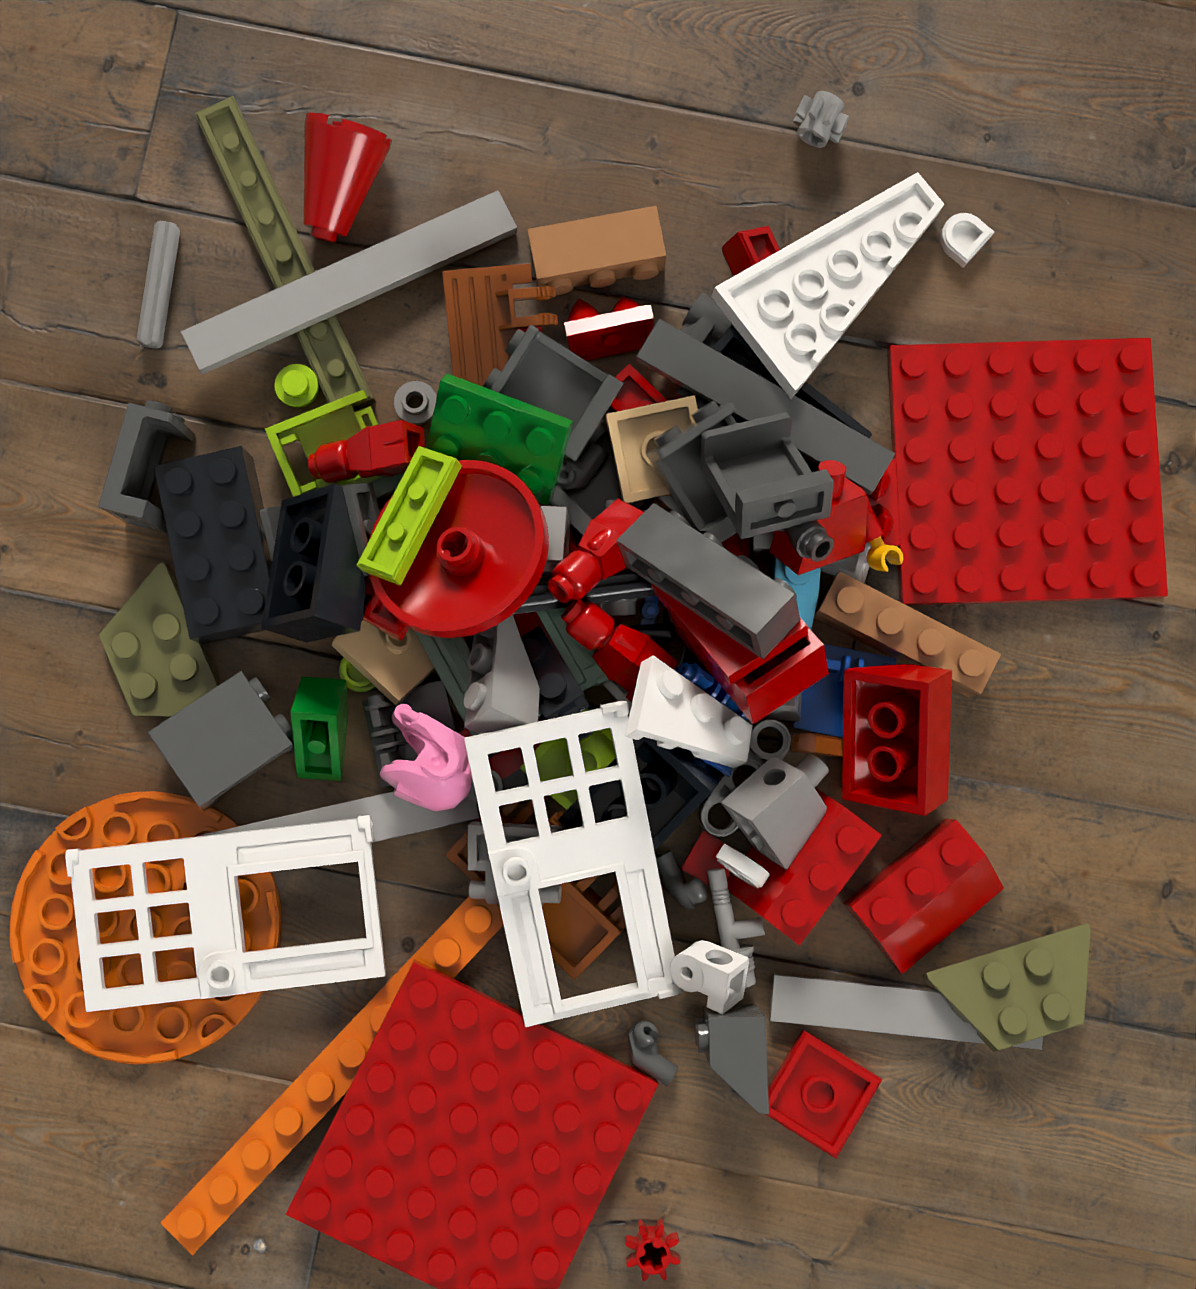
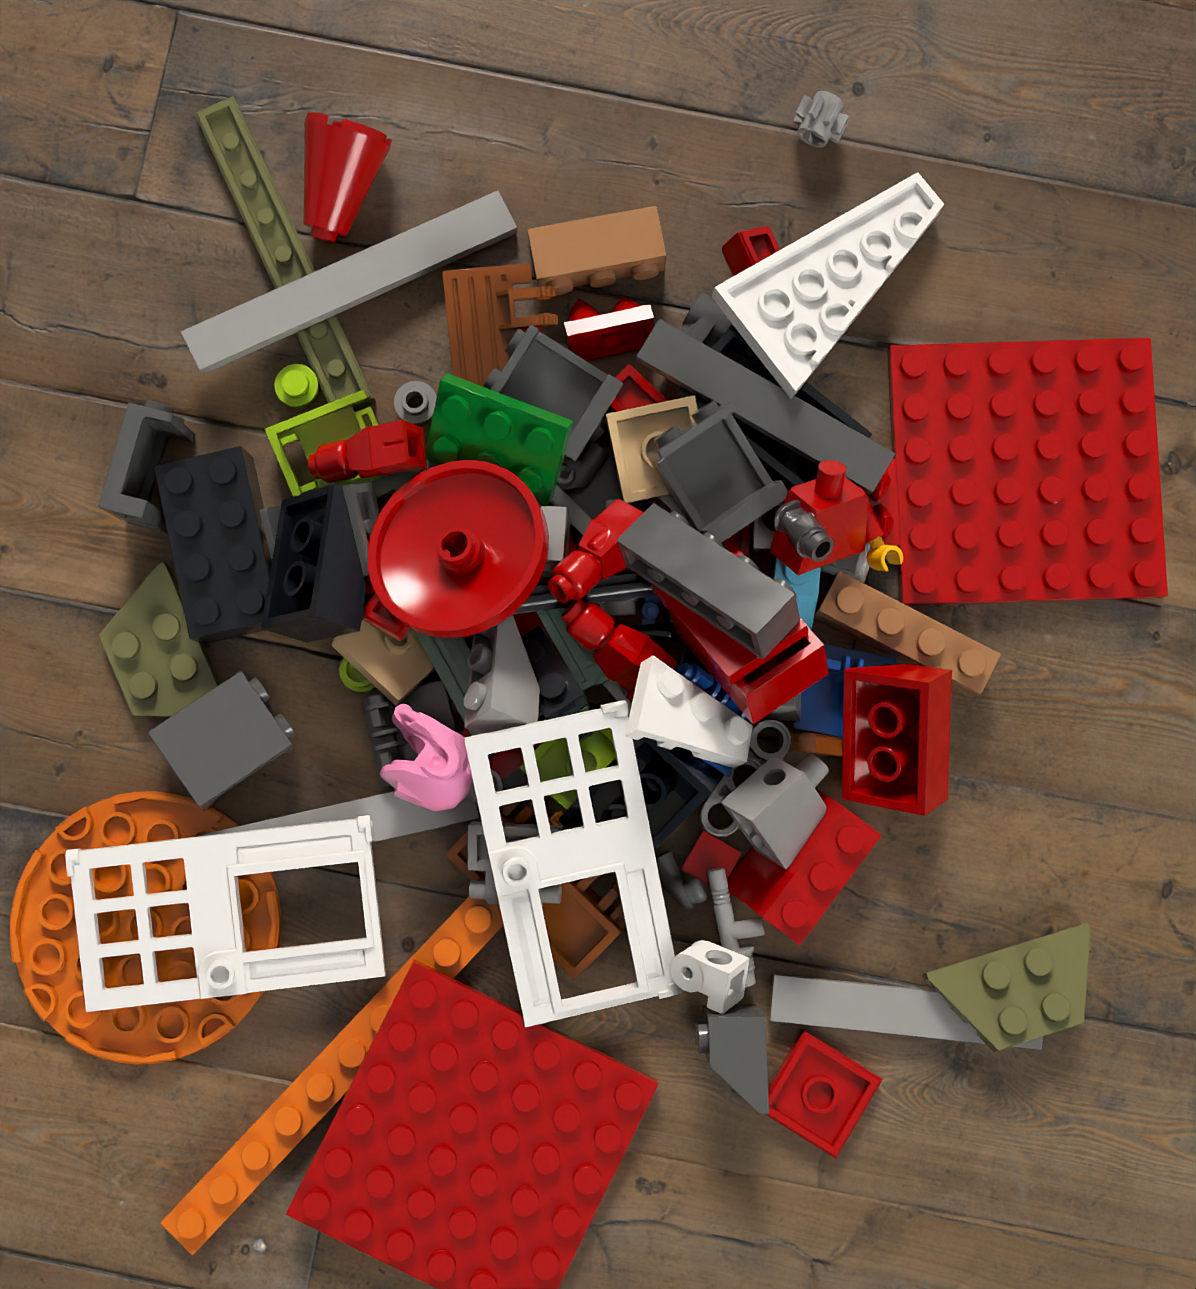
(158, 284): light grey axle -> none
(320, 728): green slope -> none
(409, 515): lime tile -> none
(645, 1055): dark grey arm -> none
(645, 1260): red gear -> none
(742, 866): white tile -> none
(763, 476): dark grey panel -> none
(925, 894): red slope -> none
(964, 237): white tile -> none

